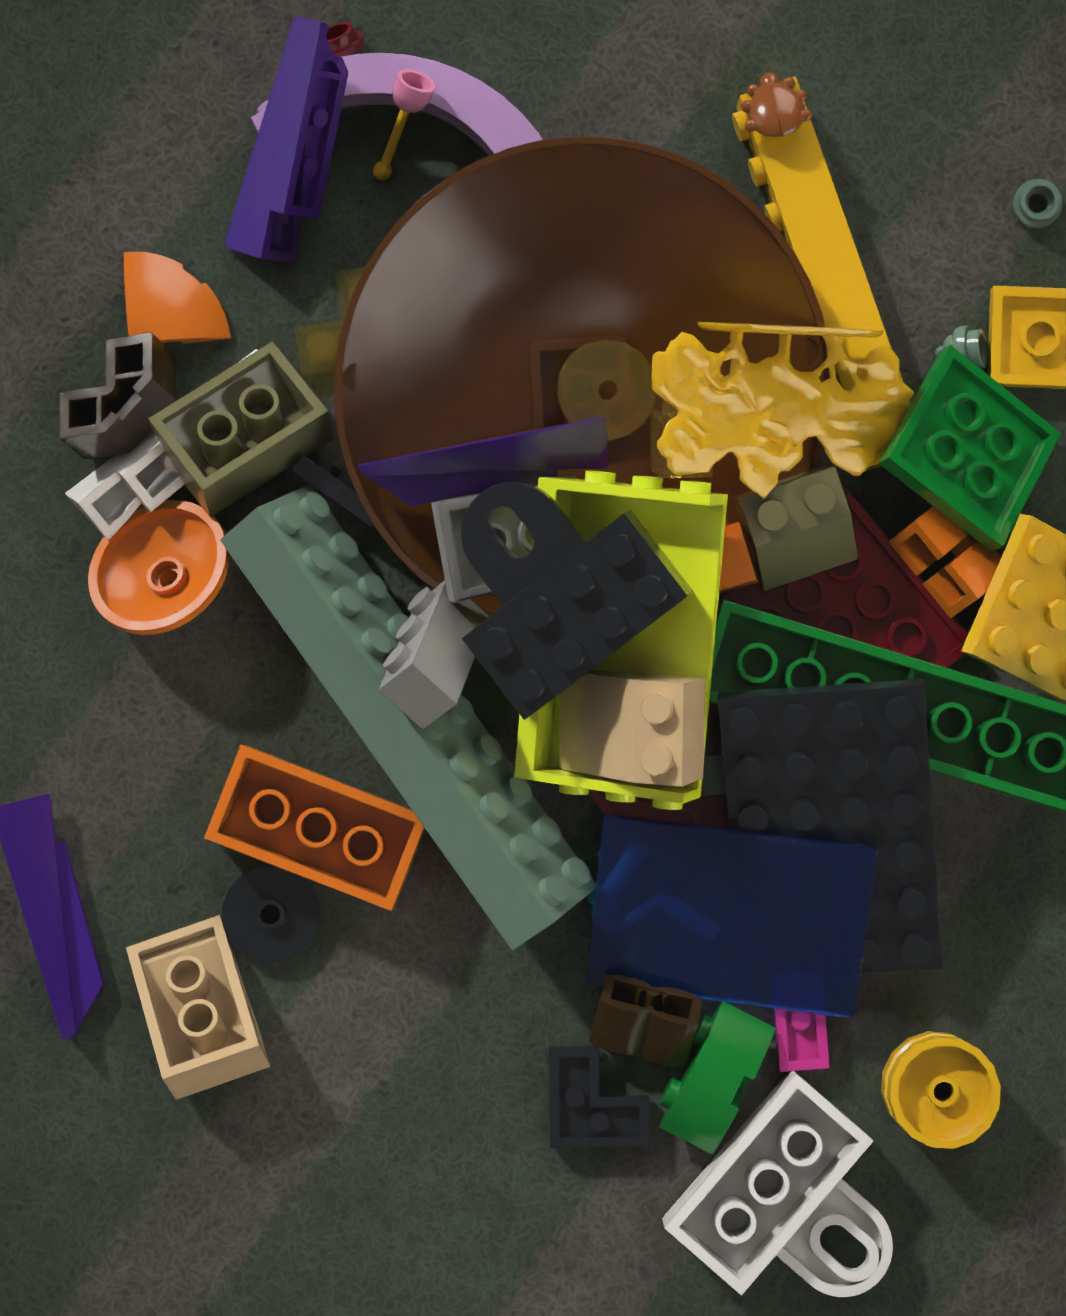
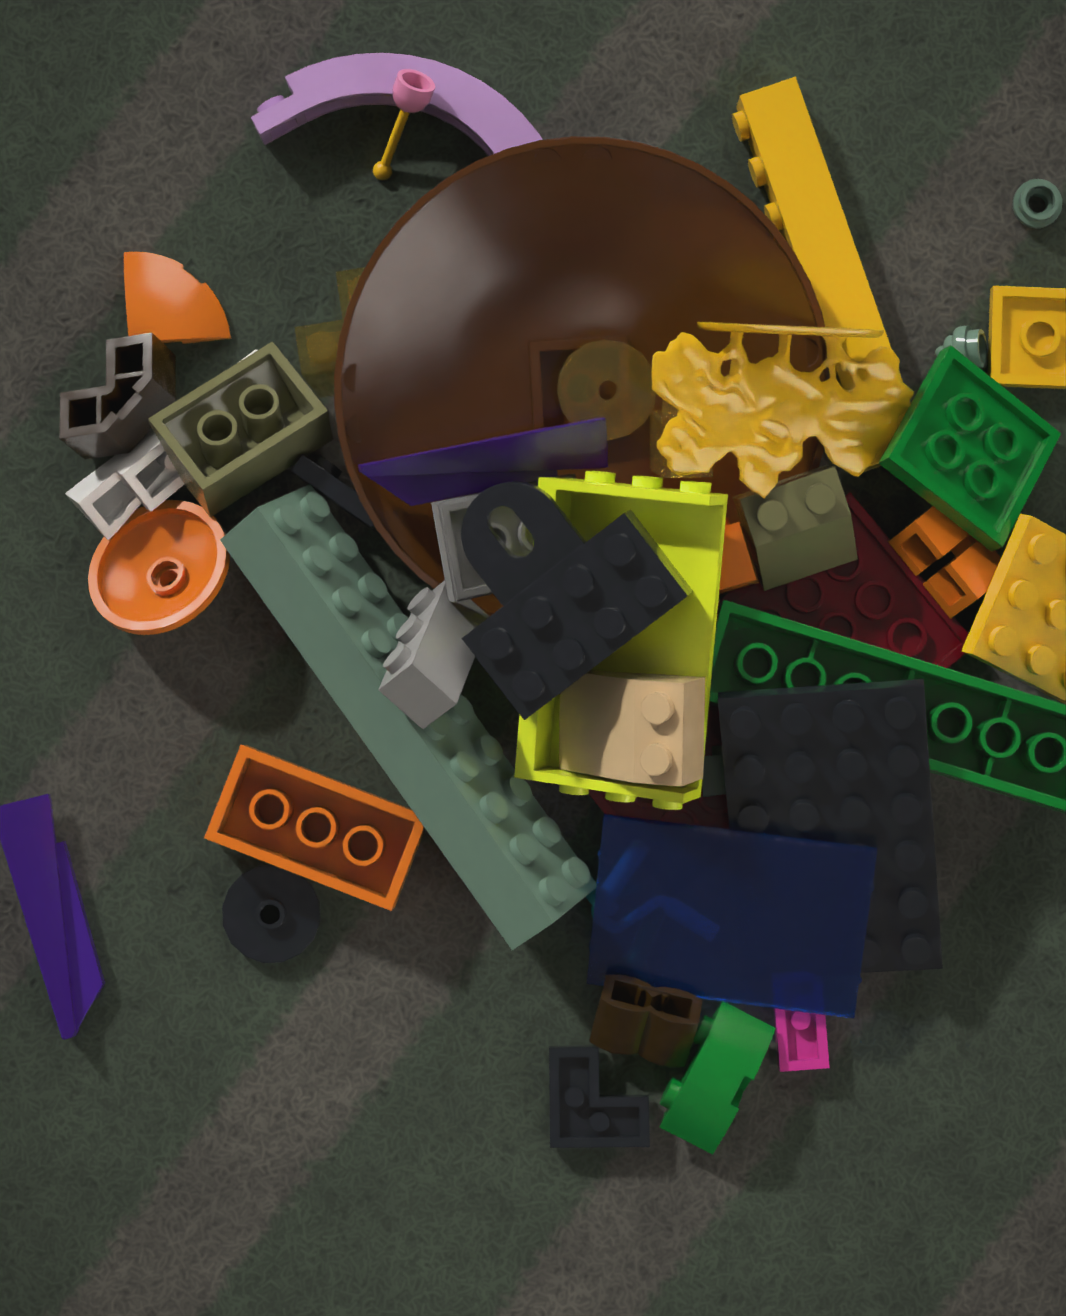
(197, 1008): tan slope -> none
(291, 148): dark purple wedge -> none
(344, 39): dark red plate -> none
(775, 106): dark orange piece -> none
(778, 1192): white brick -> none
(970, 1098): yellow wheel -> none

